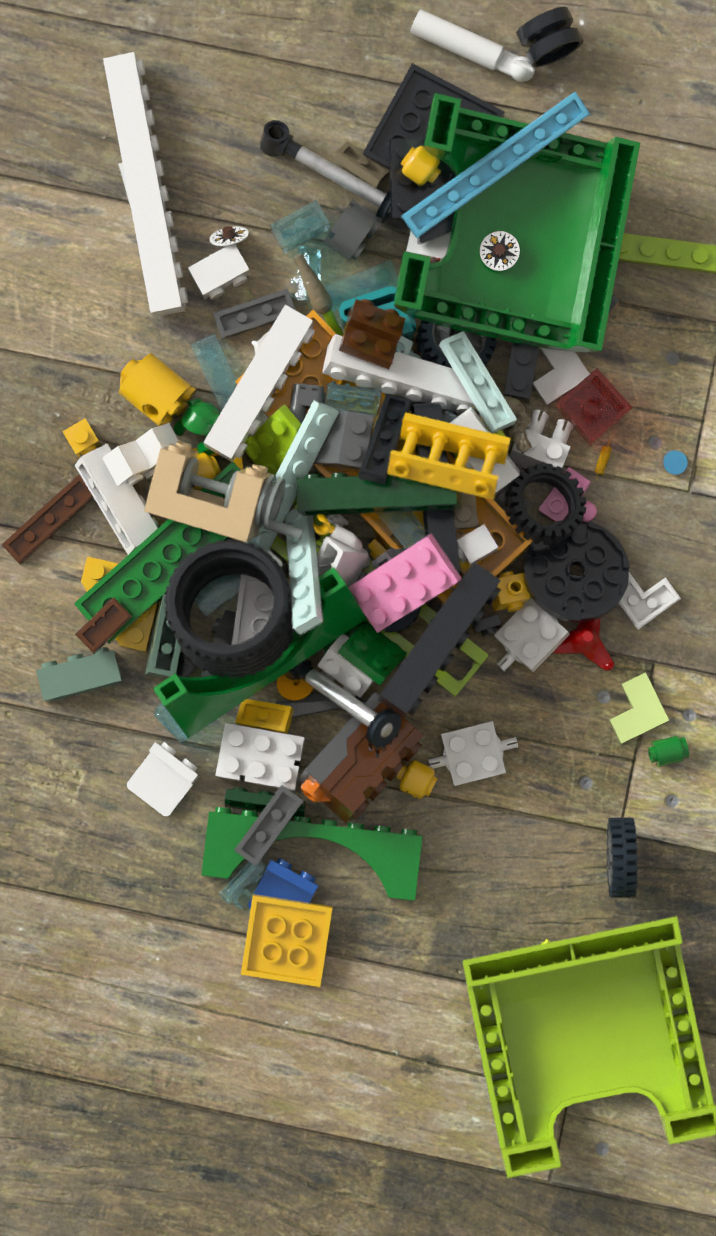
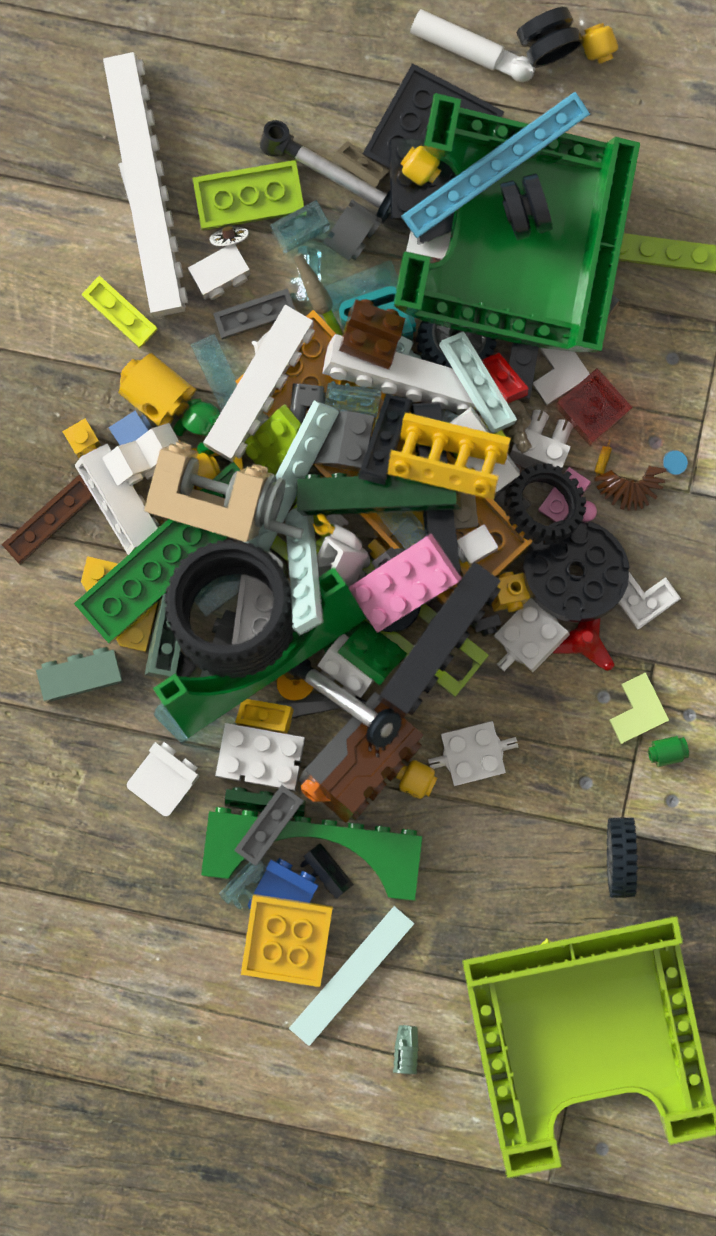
(104, 625): reddish brown plate -> none
(119, 312): none -> neon yellow plate
(130, 428): none -> medium blue brick
(248, 195): none -> lime plate
(329, 871): none -> black plate
(351, 976): none -> light aqua tile
(406, 1050): none -> sand green hinge
(499, 251): piece -> none
(505, 378): none -> red plate
(527, 206): none -> black wheel
(599, 43): none -> yellow head
(630, 489): none -> reddish brown hair

